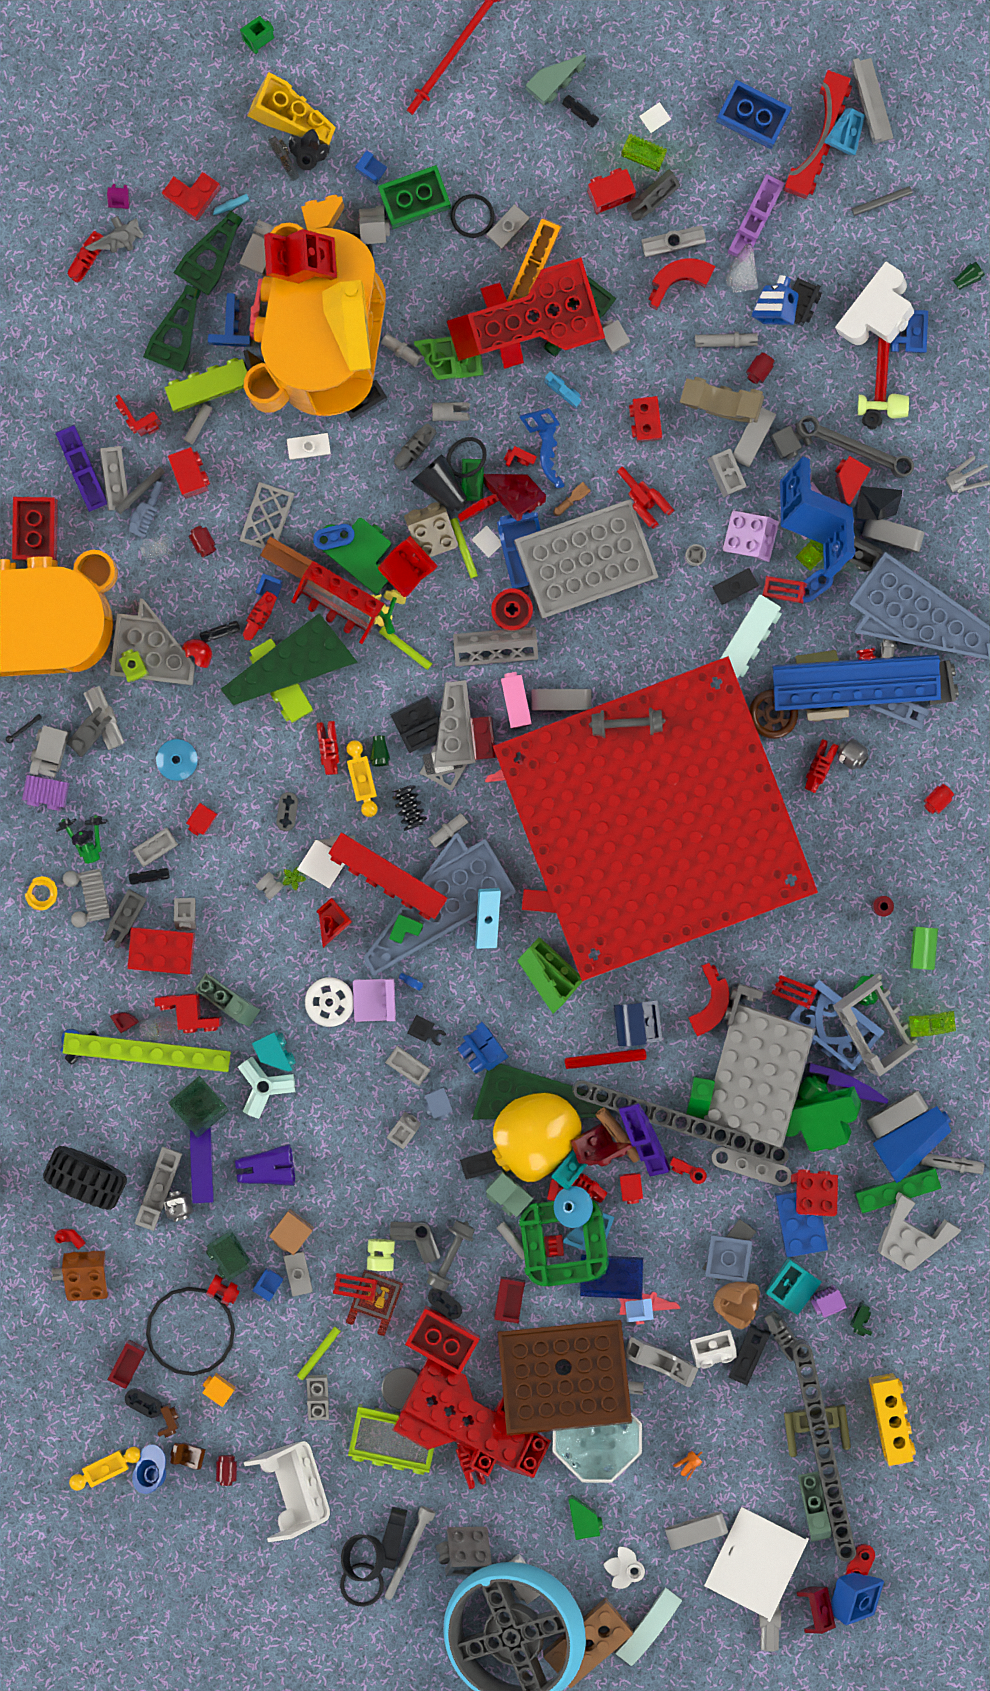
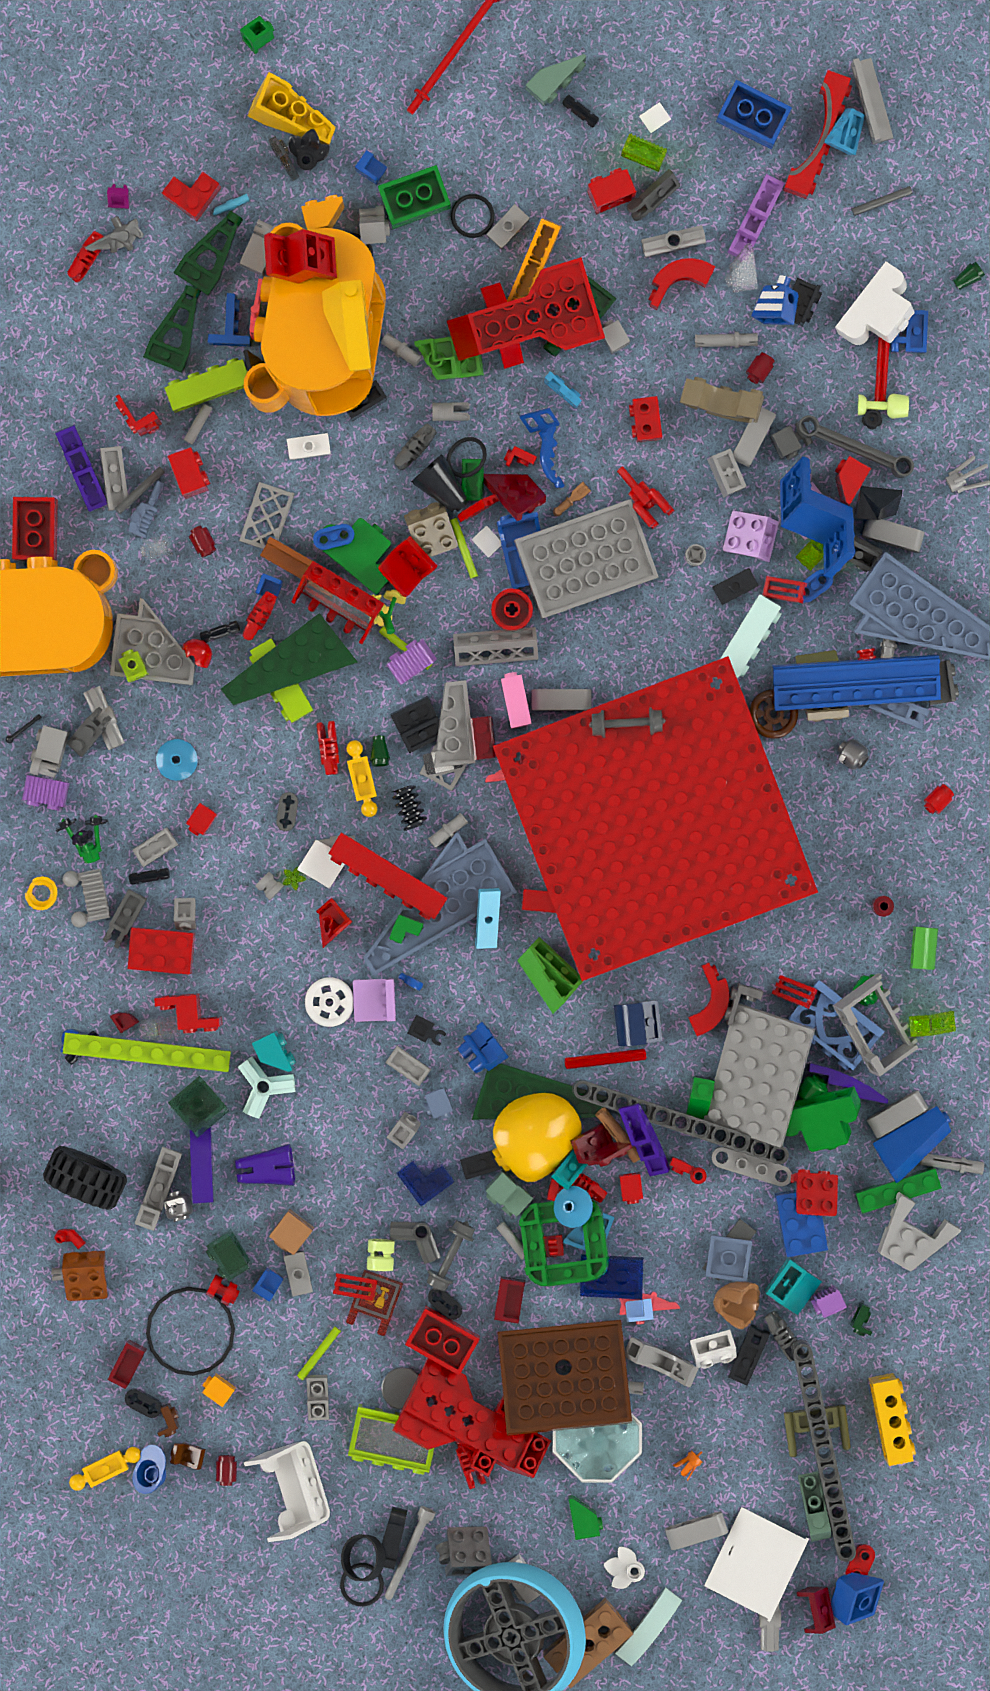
(227, 1000): sand green slope -> none
(411, 661): none -> medium lavender brick
(424, 1186): none -> clear blue brick
(820, 766): red hinge -> none

